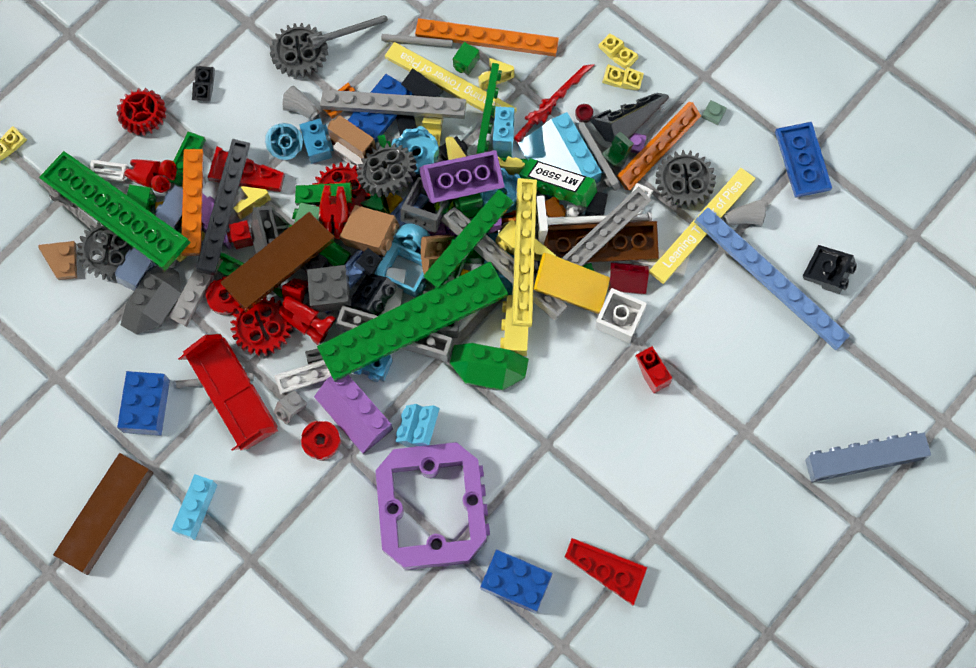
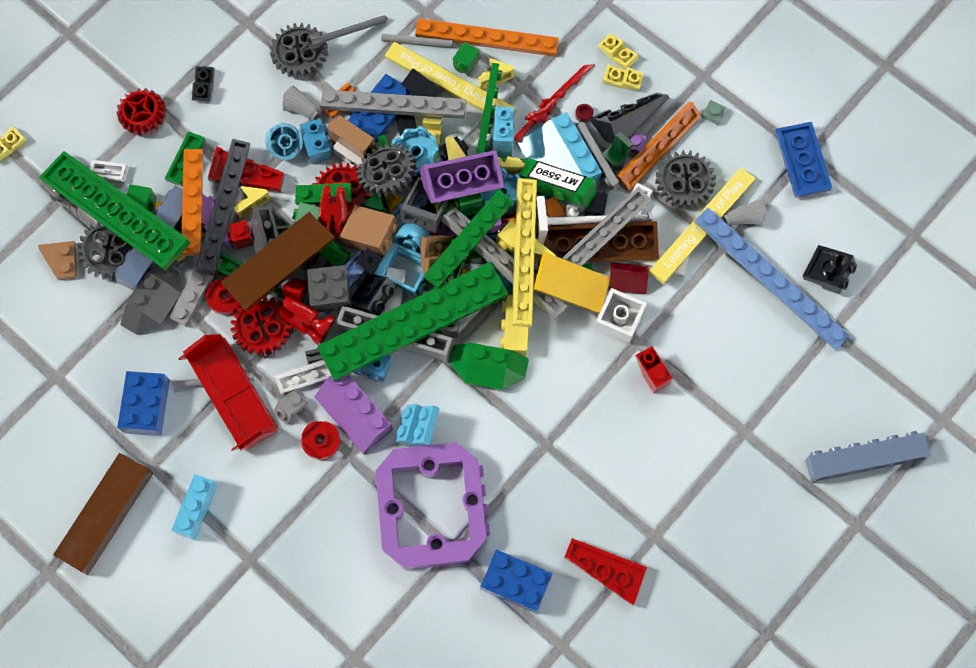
(152, 173): red piece -> none

